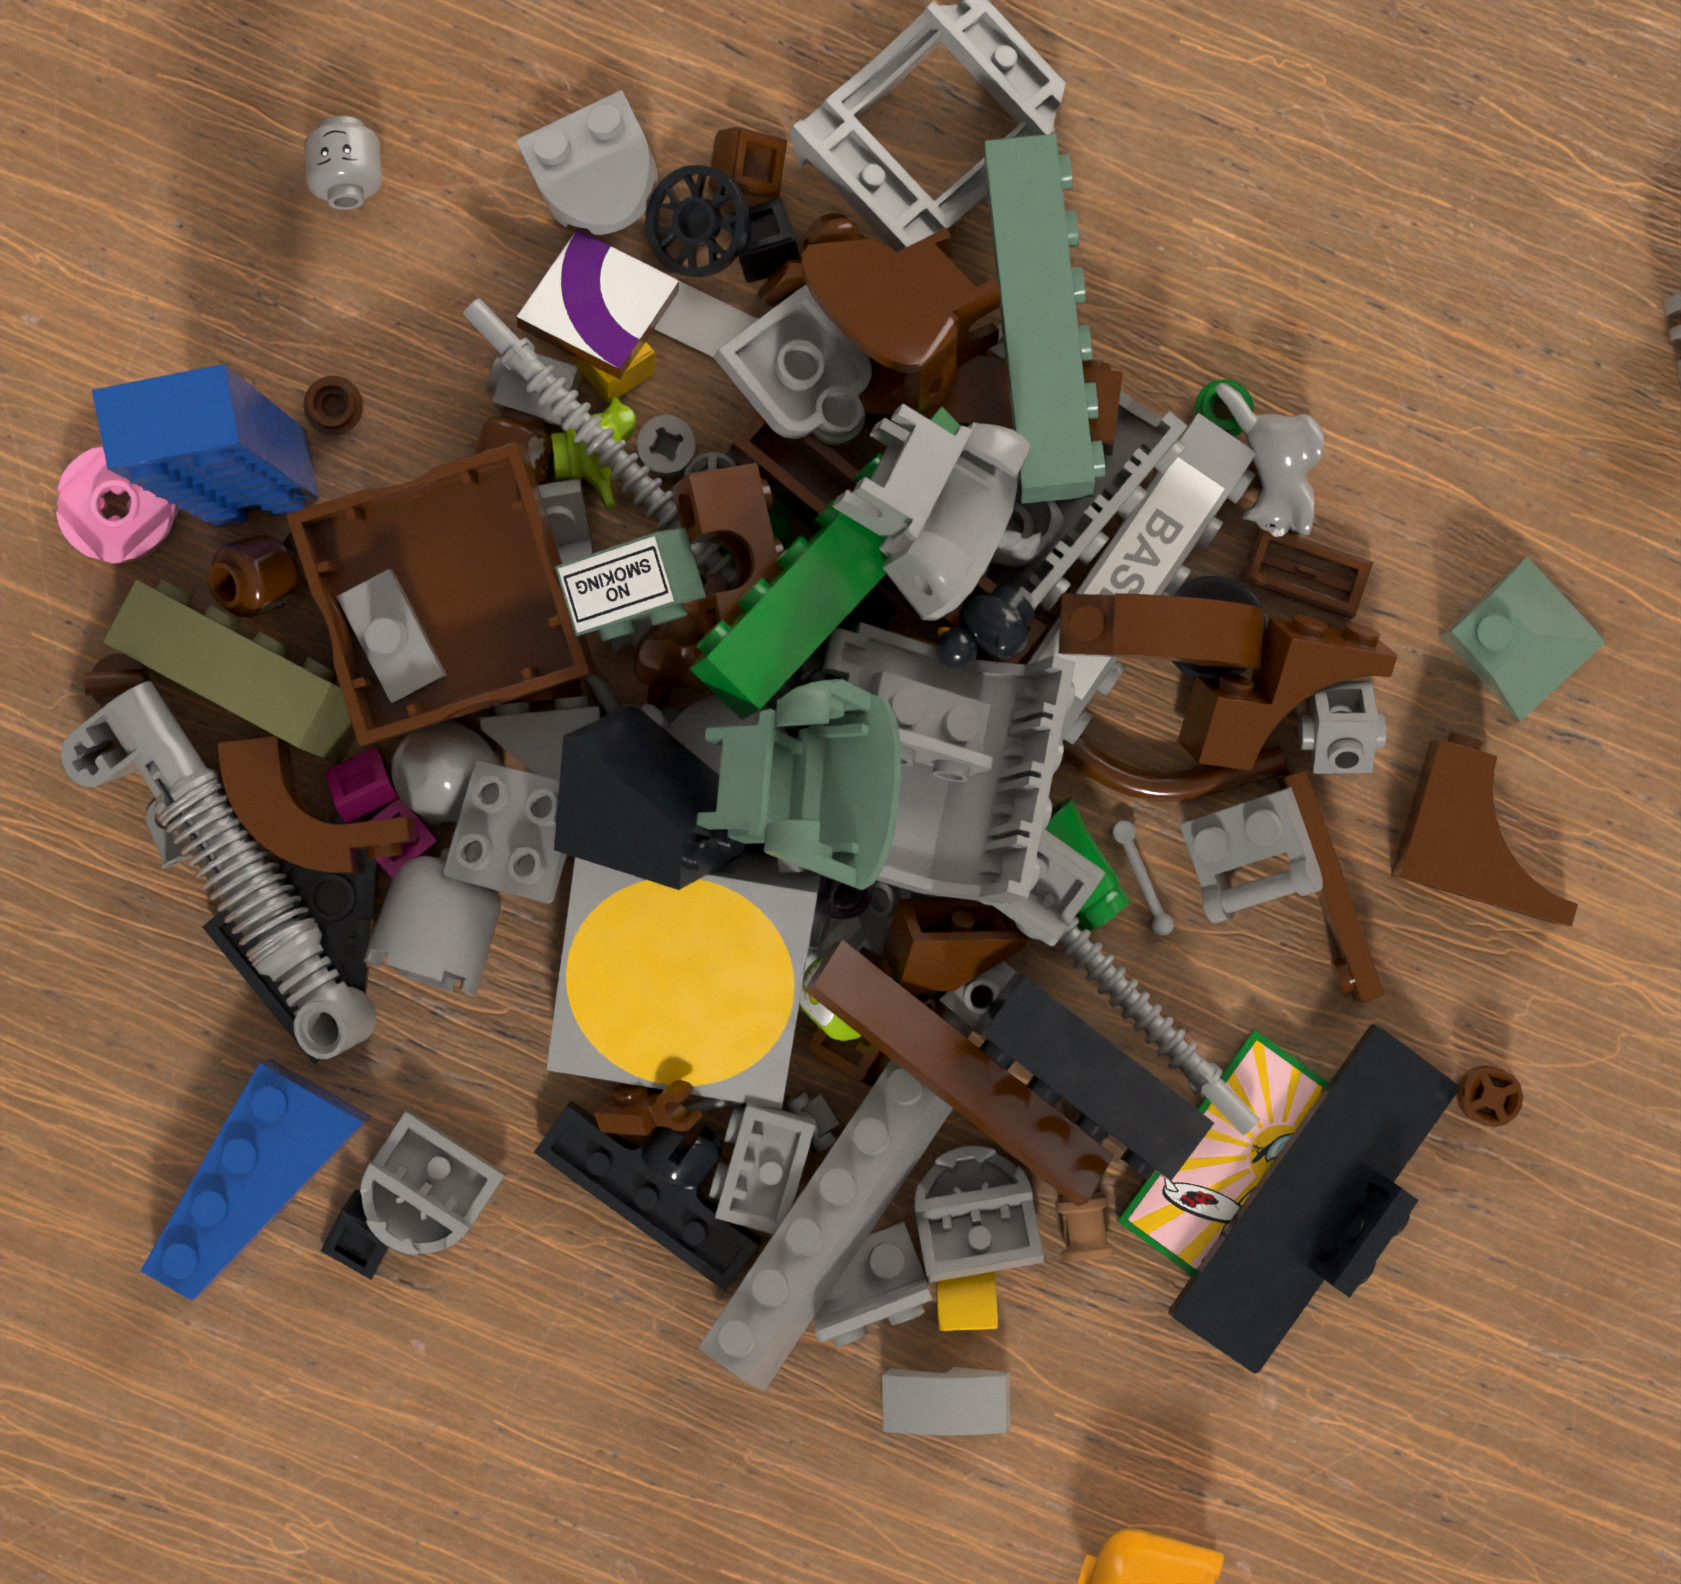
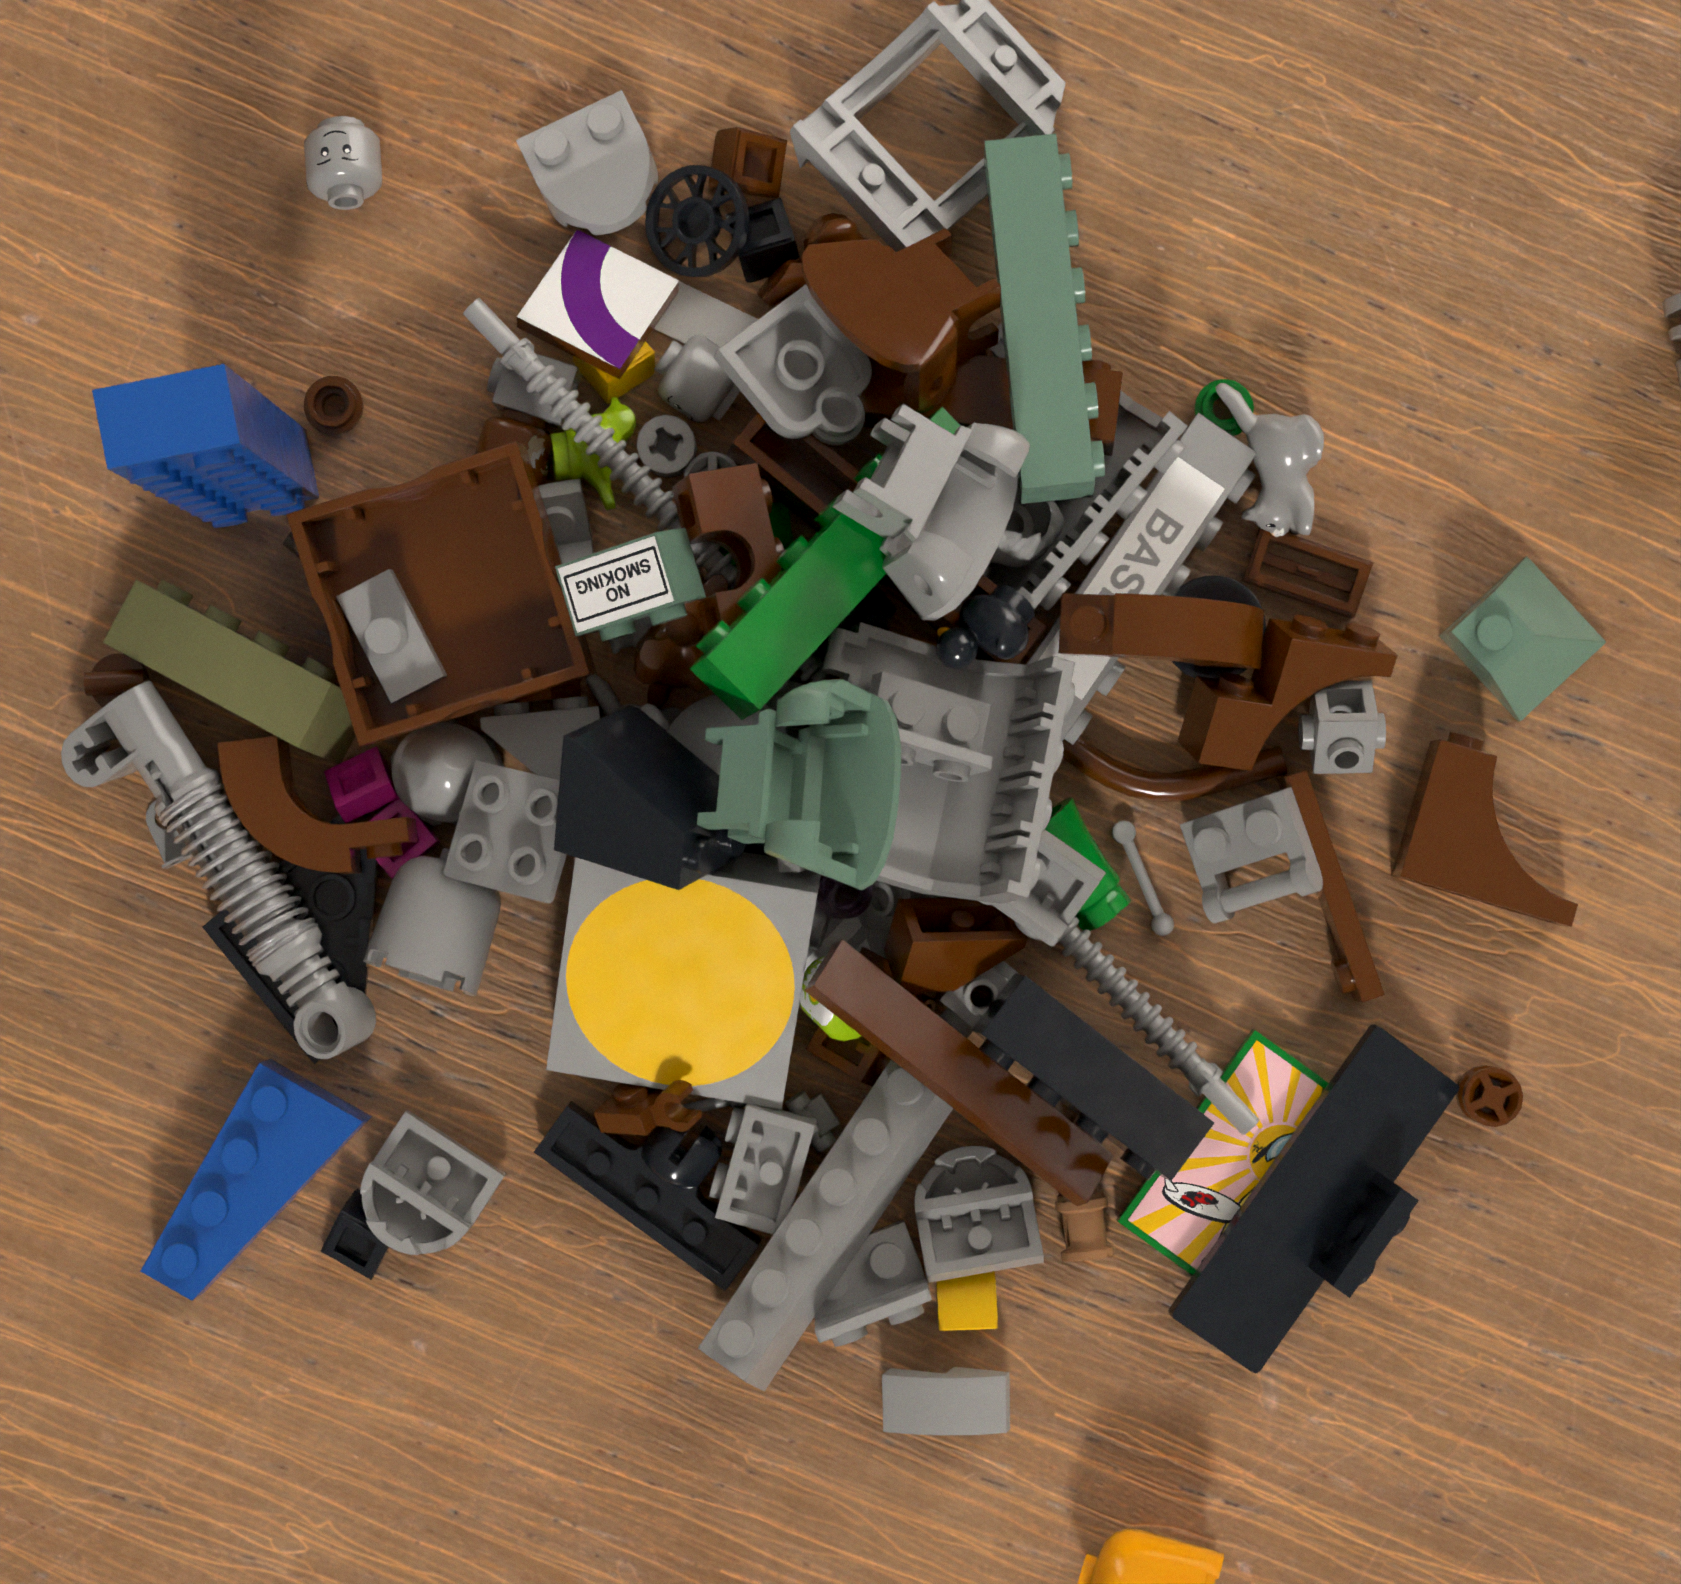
(116, 538): bright pink plate -> none
(253, 576): reddish brown head -> none
(695, 380): none -> light grey head

